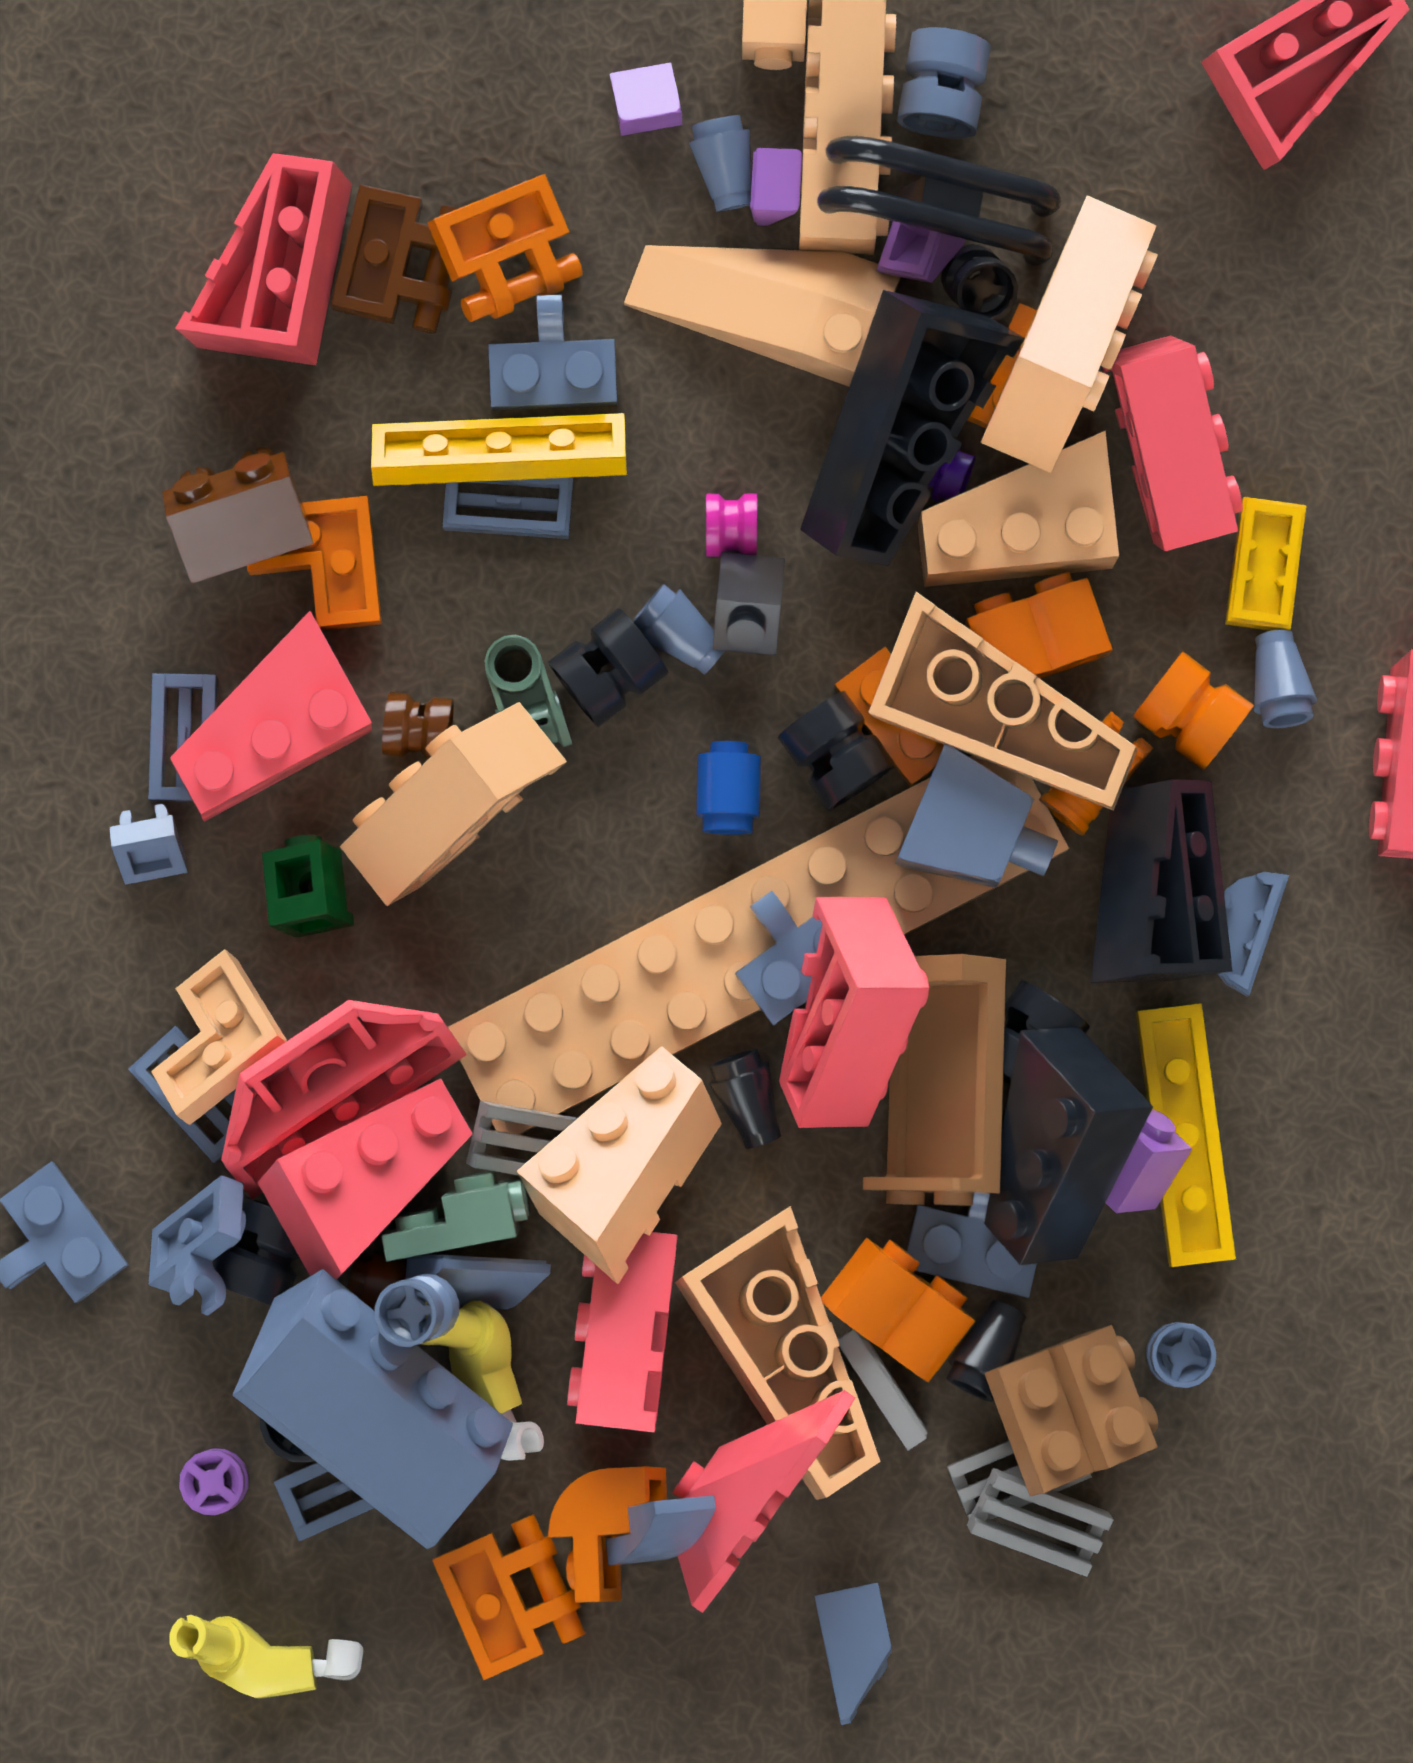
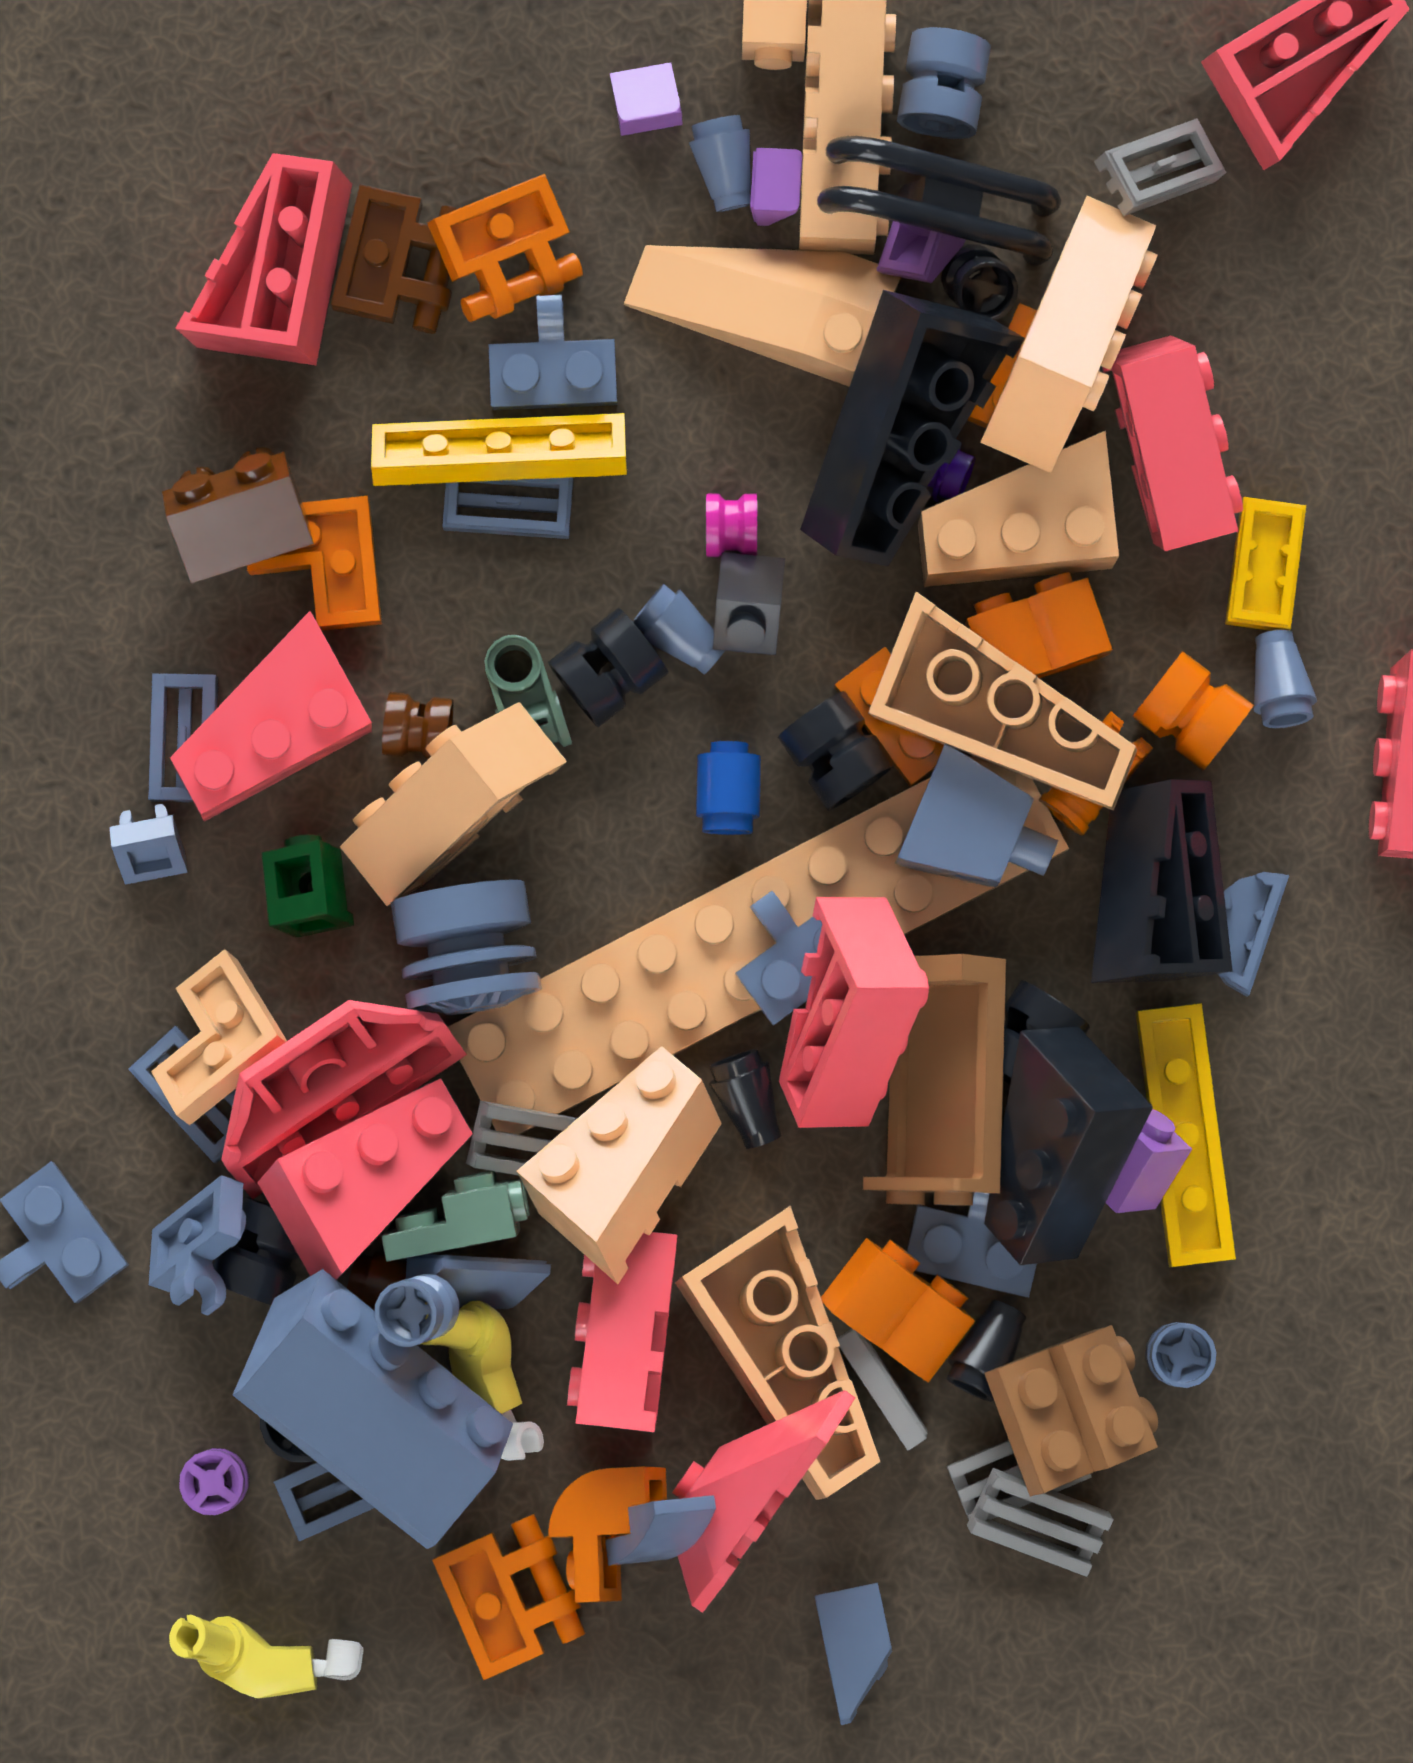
(466, 946): none -> sand blue wheel
(1127, 181): none -> light grey tile

